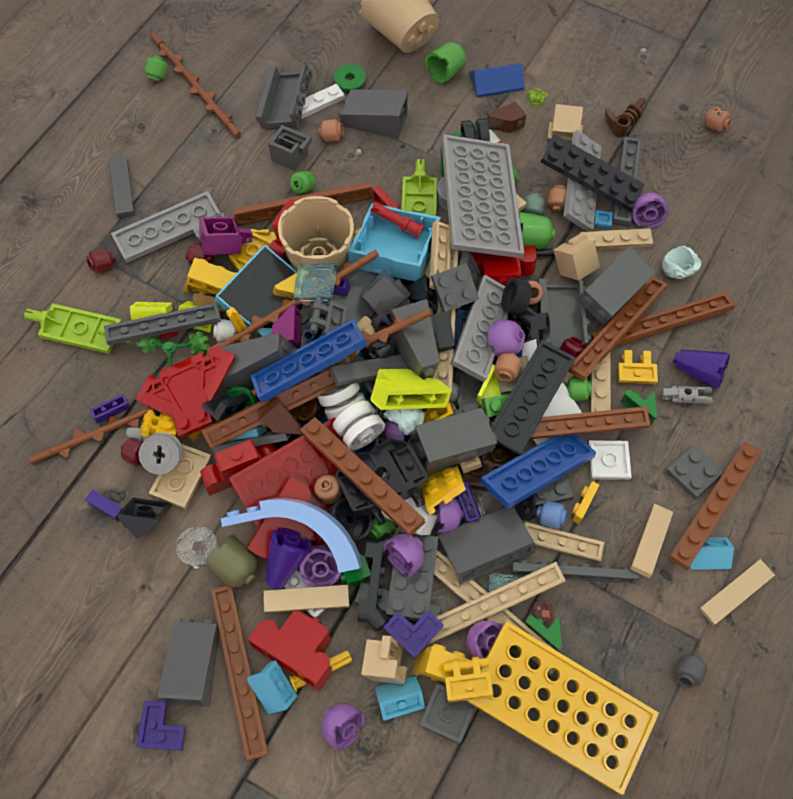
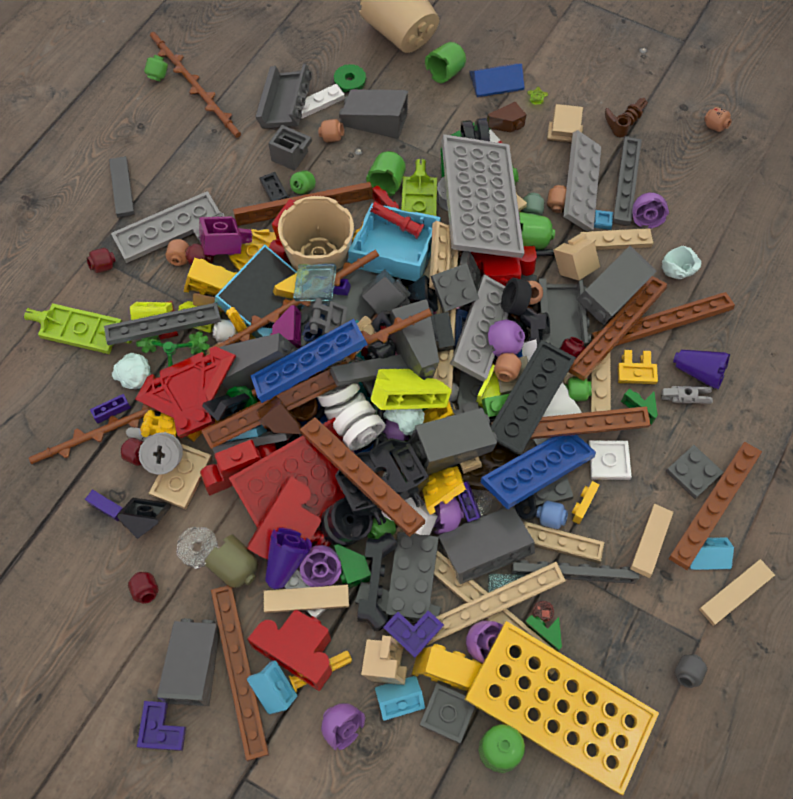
(132, 371): none -> light aqua hair
(143, 587): none -> dark red head
(176, 252): none -> nougat head
(273, 187): none -> black plate
(320, 521): light blue arch -> none
(328, 489): nougat head -> none
(387, 172): none -> bright green cylinder
(405, 553): medium lavender cylinder -> none
(468, 686): yellow plate -> none
(501, 748): none -> bright green cylinder
(592, 173): black plate -> none

